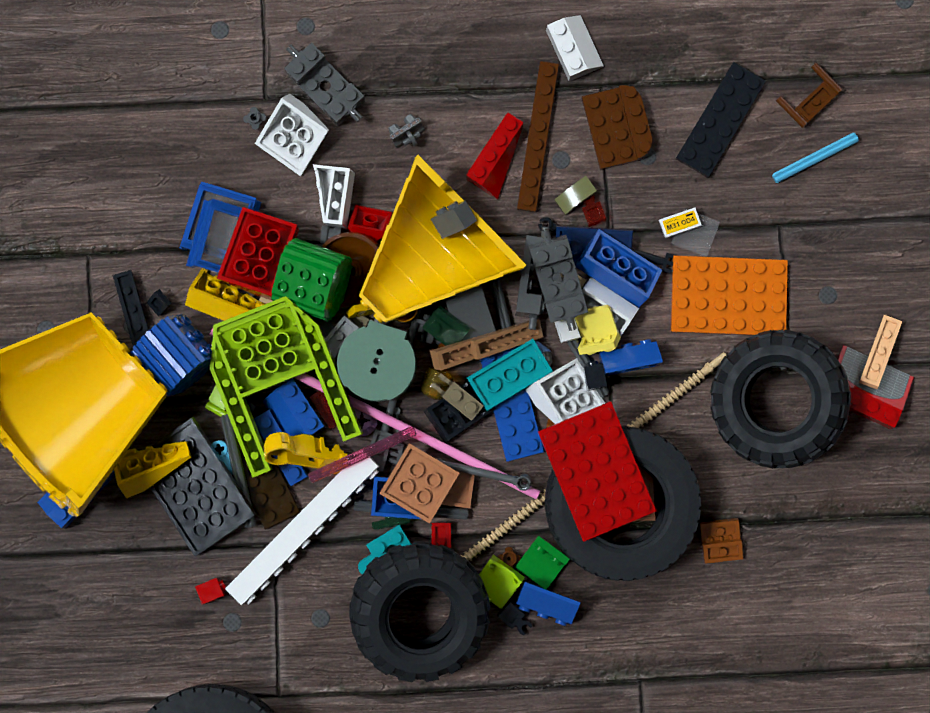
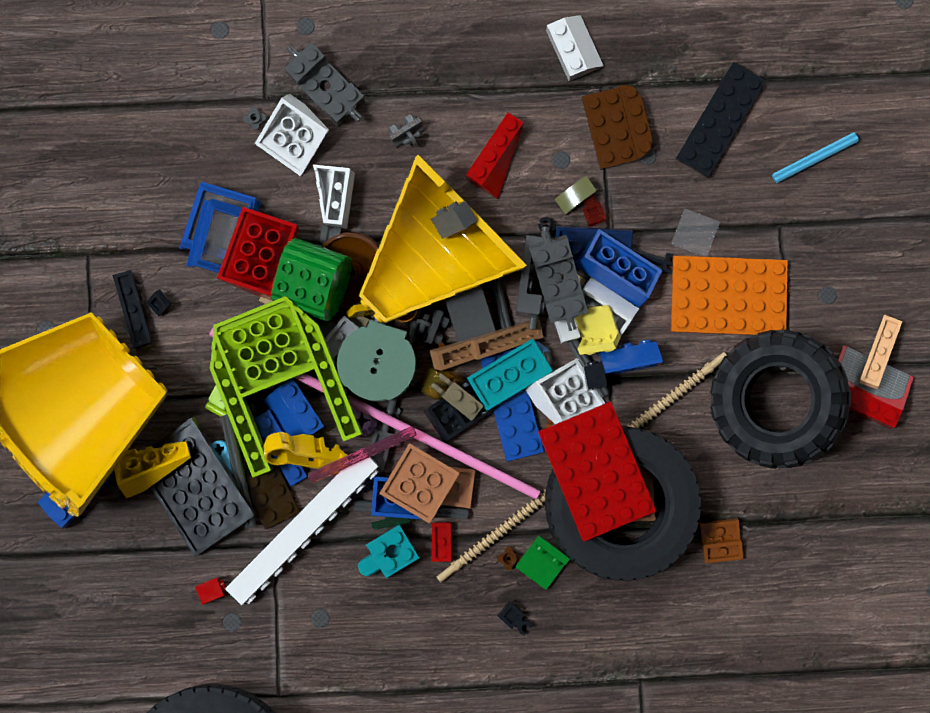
(174, 353): blue piece -> none
(217, 298): yellow wedge -> none
(322, 405): clear red plate -> none
(369, 221): red slope -> none
(428, 656): black tyre -> none
(445, 327): clear green plate -> none
(500, 581): lime piece -> none
(515, 480): dark grey hinge -> none
(537, 136): reddish brown plate -> none
(547, 604): blue slope -> none
(680, 222): tile -> none
(815, 101): reddish brown plate -> none

